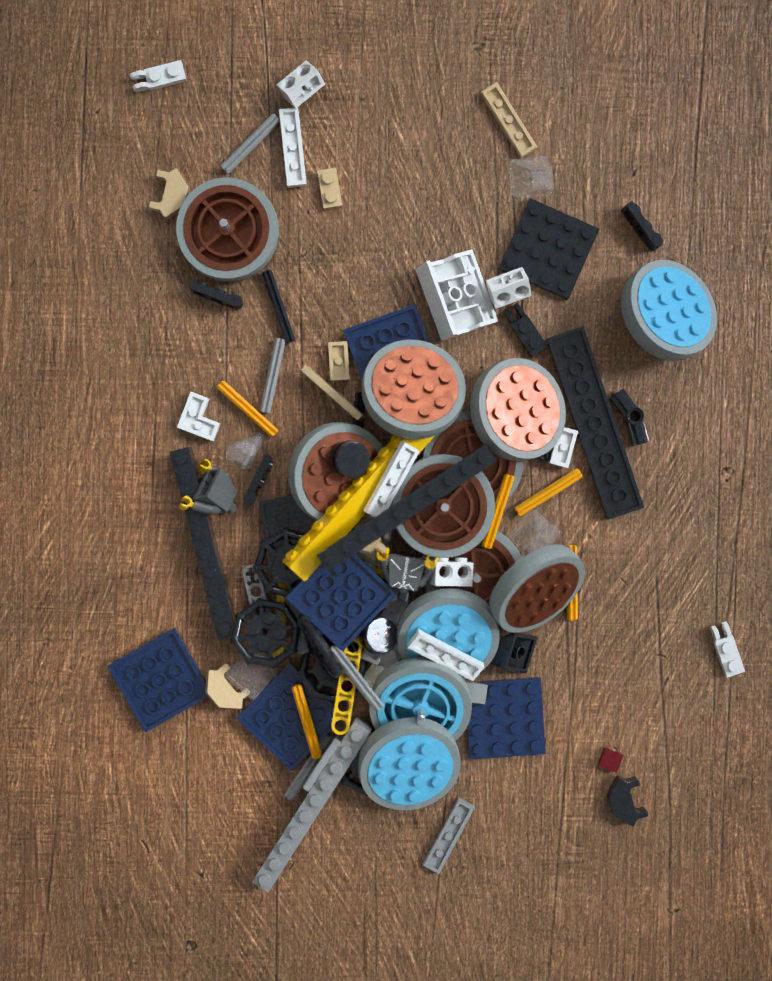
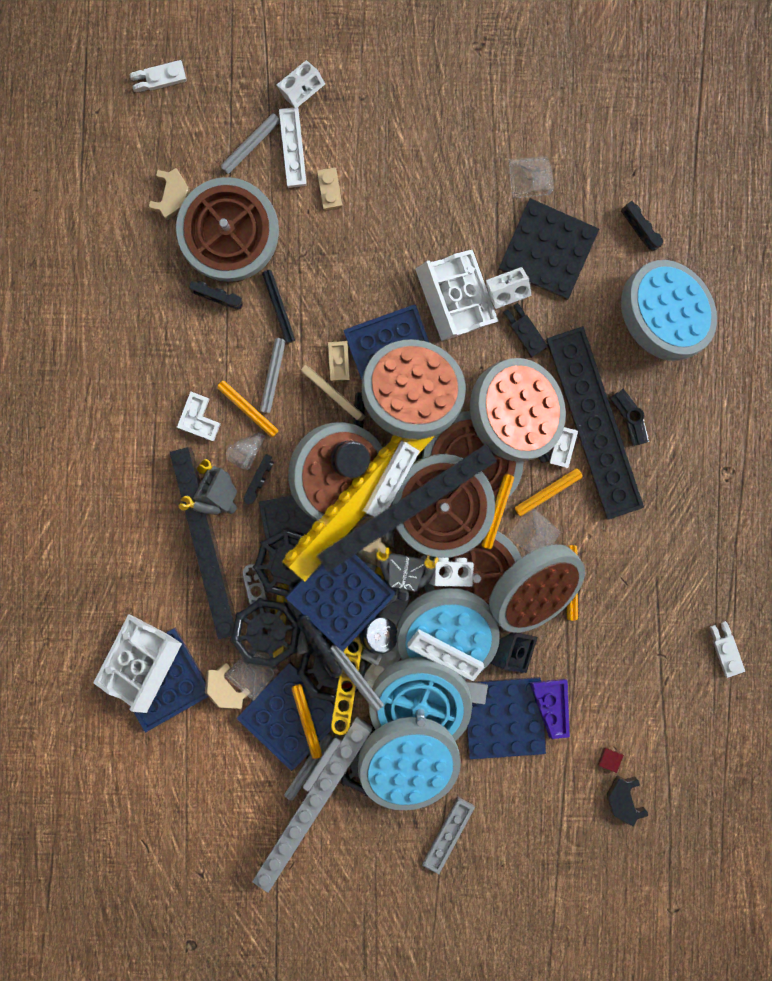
(137, 663): none -> white piece
(508, 120): tan tile -> none
(553, 706): none -> dark purple wing

